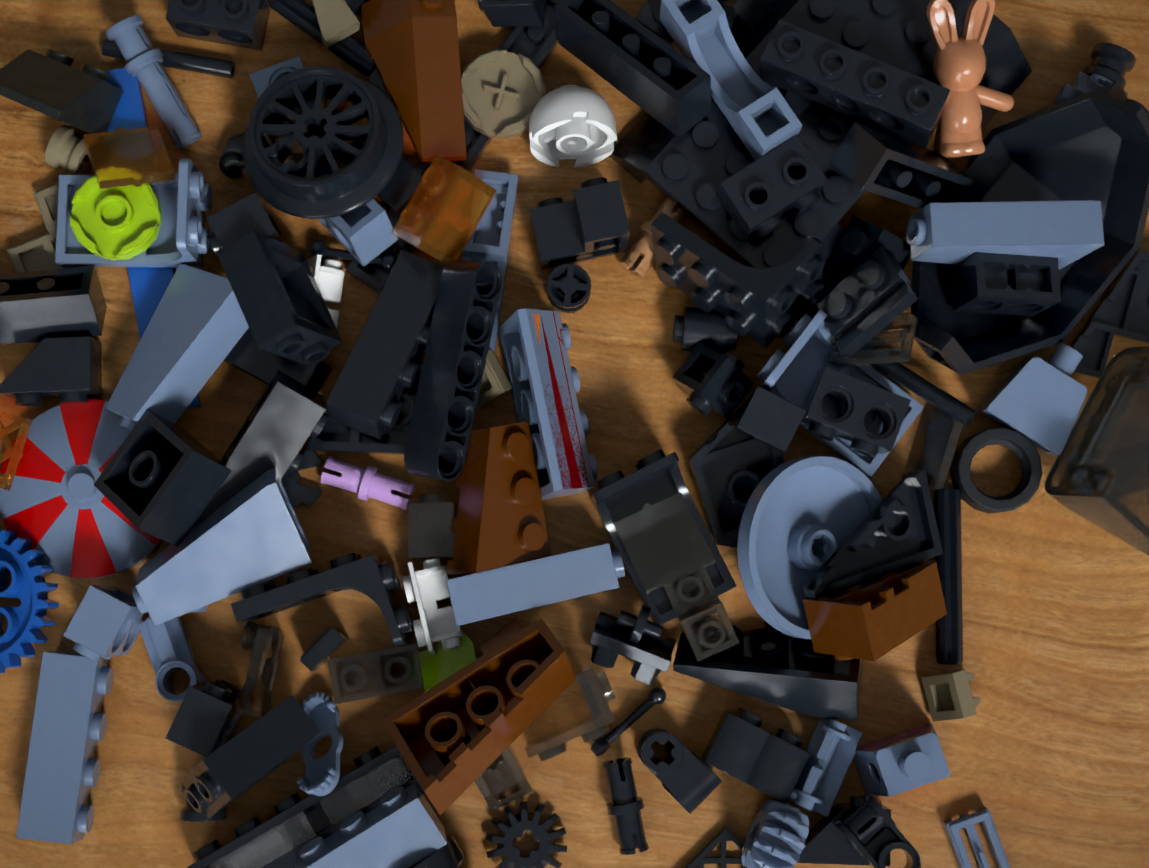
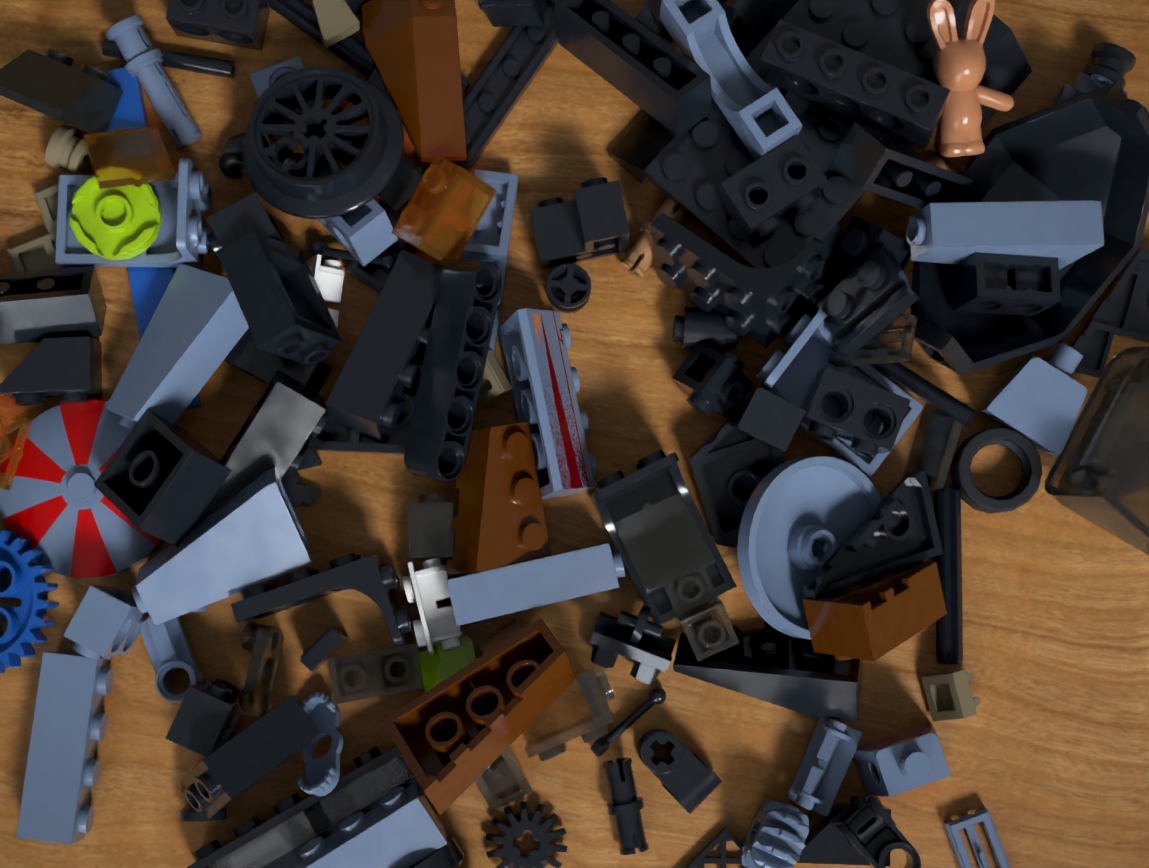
(367, 483): lavender pin -> none
(500, 93): dark tan tile -> none
(572, 125): white cylinder -> none
(756, 755): black brick -> none

